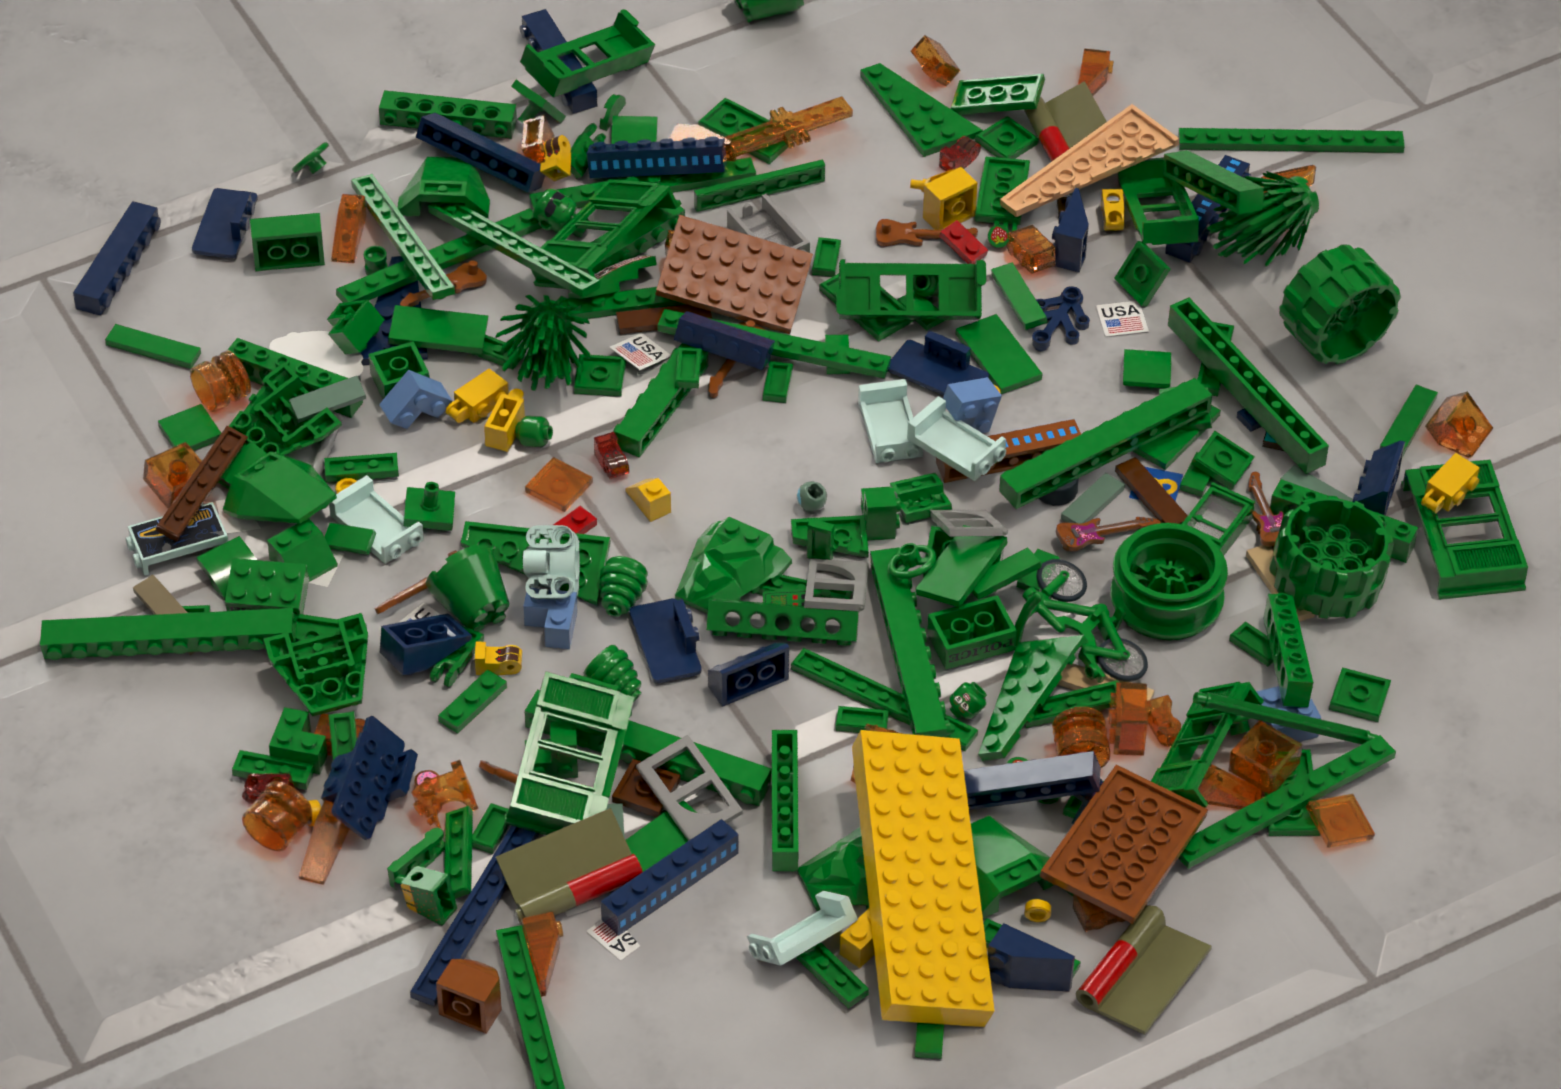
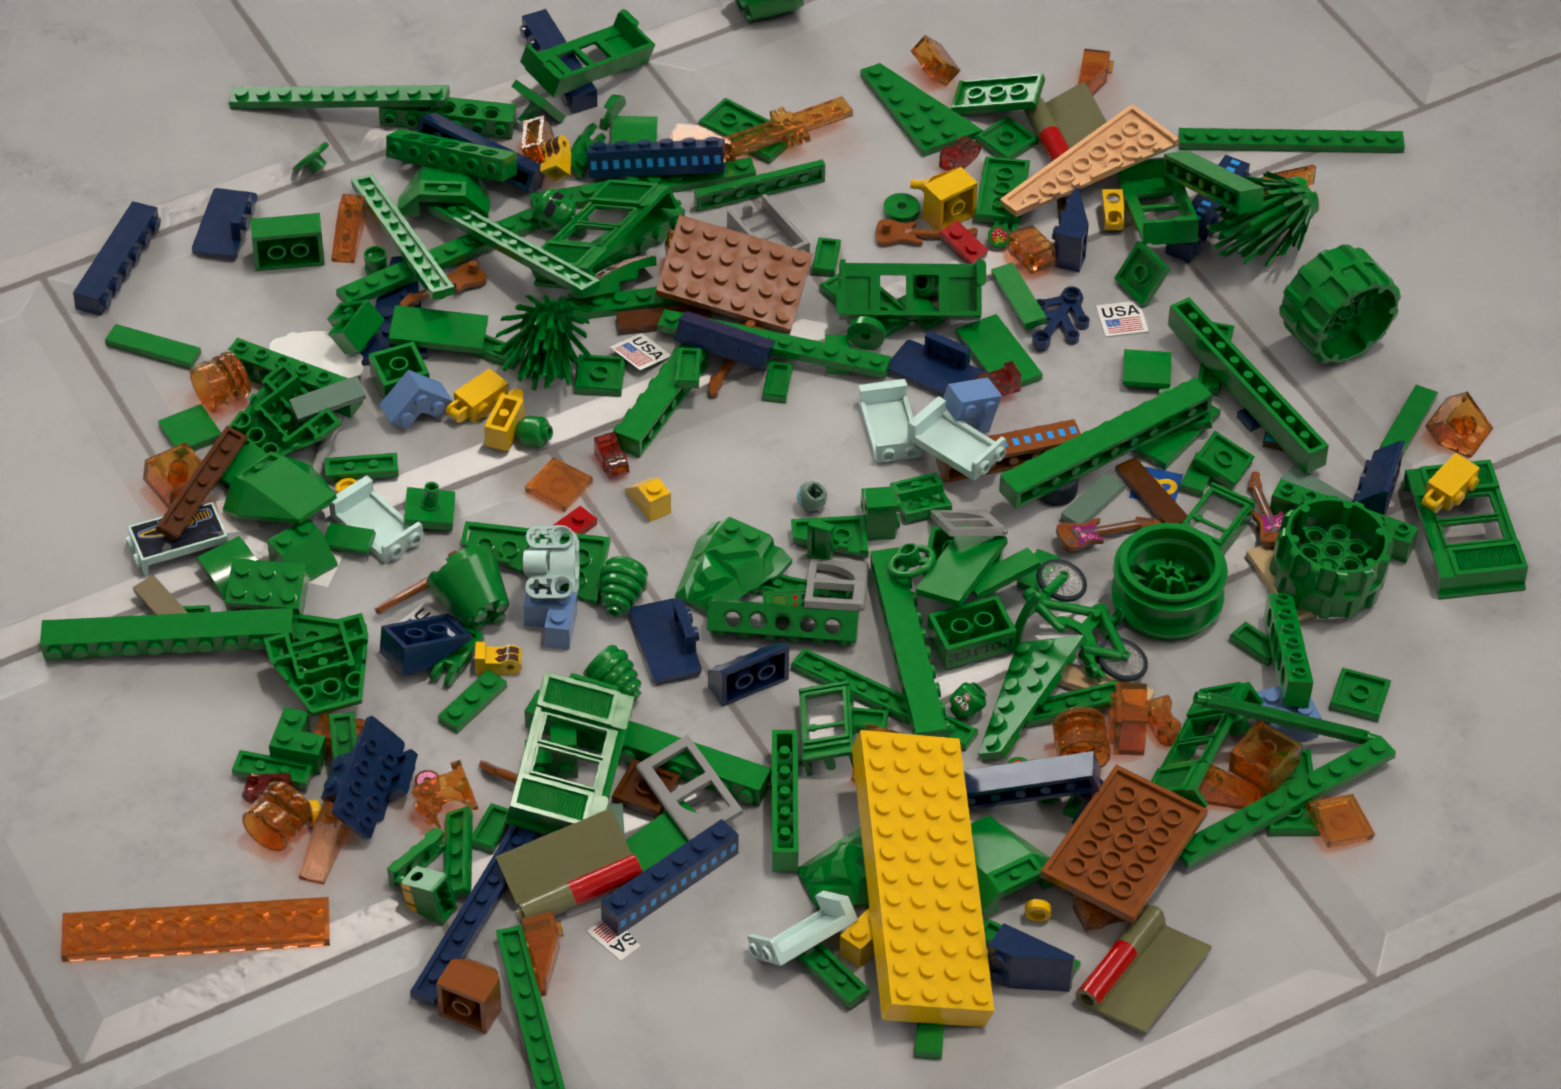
(195, 929): none -> clear orange plate
(339, 96): none -> green plate
(451, 154): none -> green brick
(827, 723): none -> green door
(866, 332): none -> green piece
(901, 208): none -> green piece
(1006, 379): none -> clear red leg

